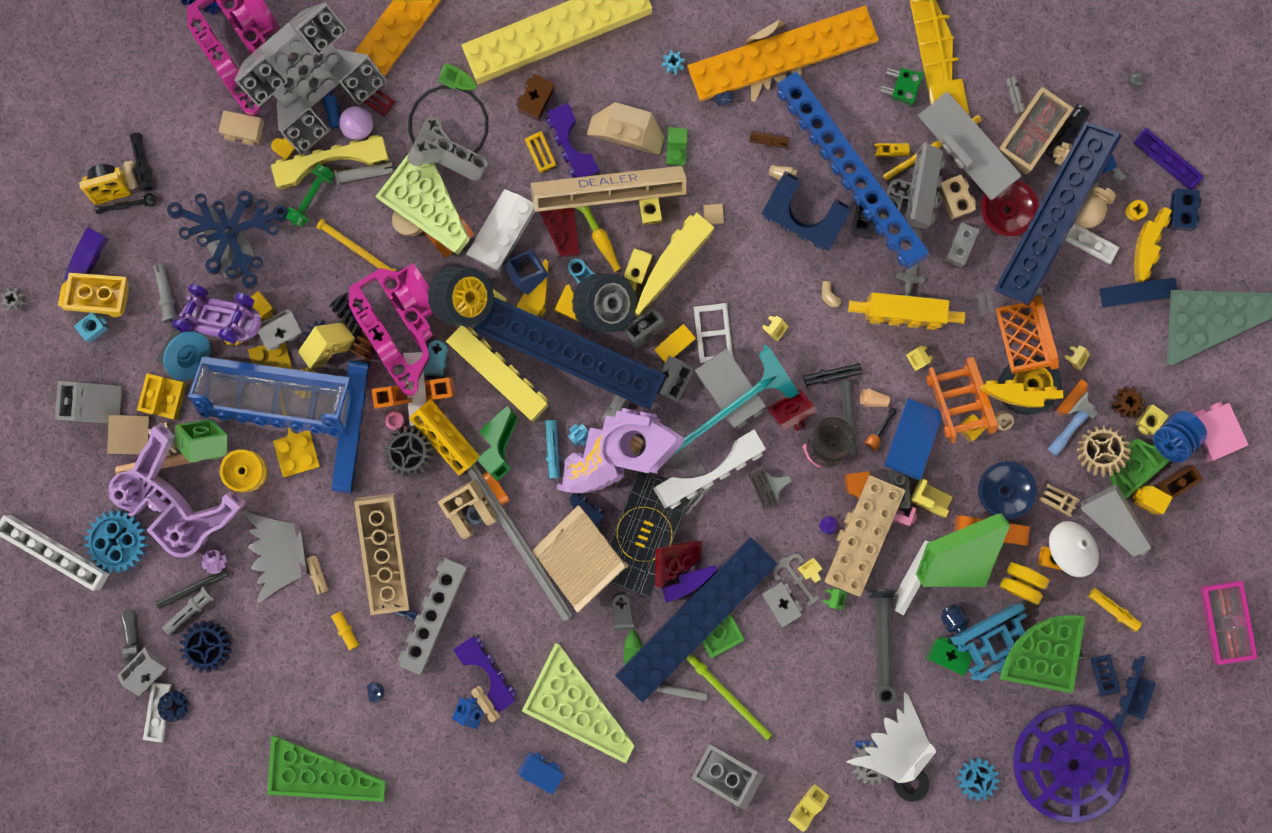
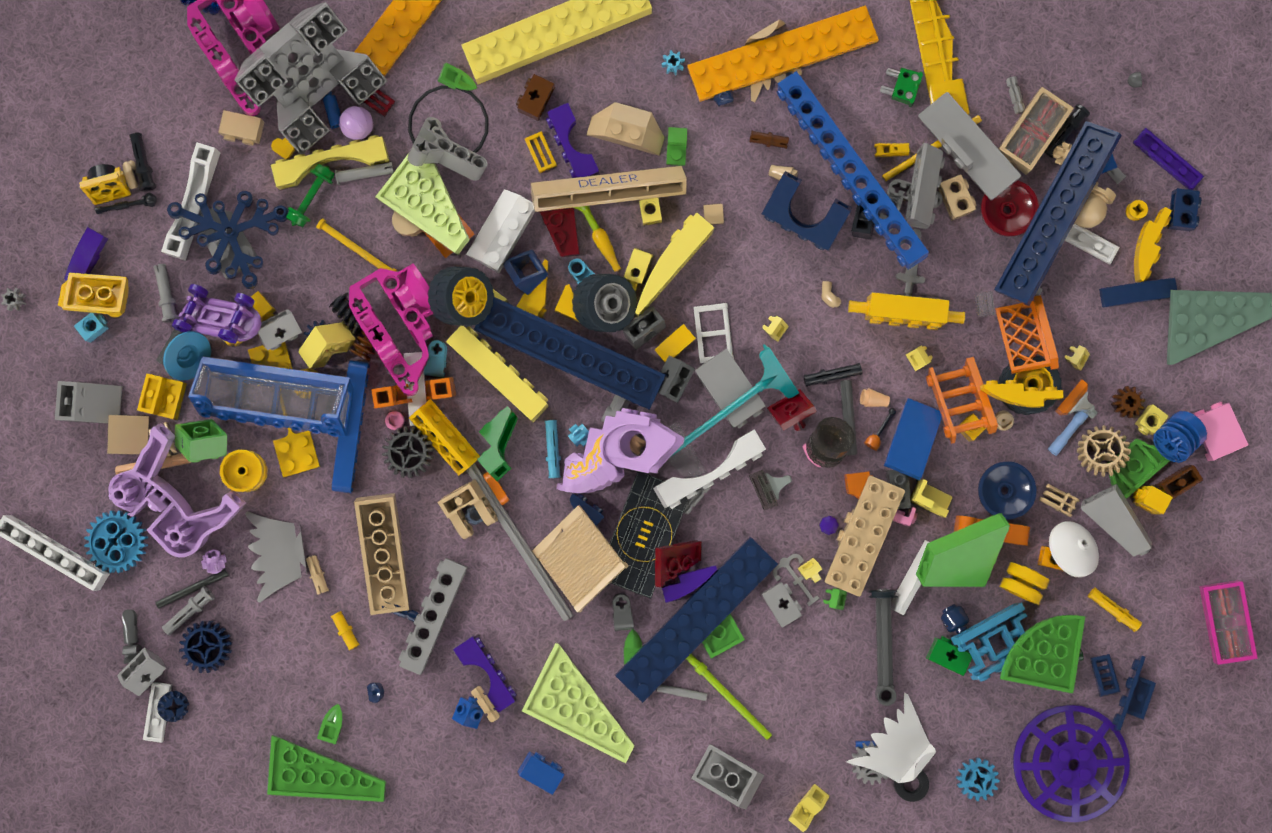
(200, 177): none -> white arch
(331, 725): none -> bright green plate
(961, 245): light grey brick -> none

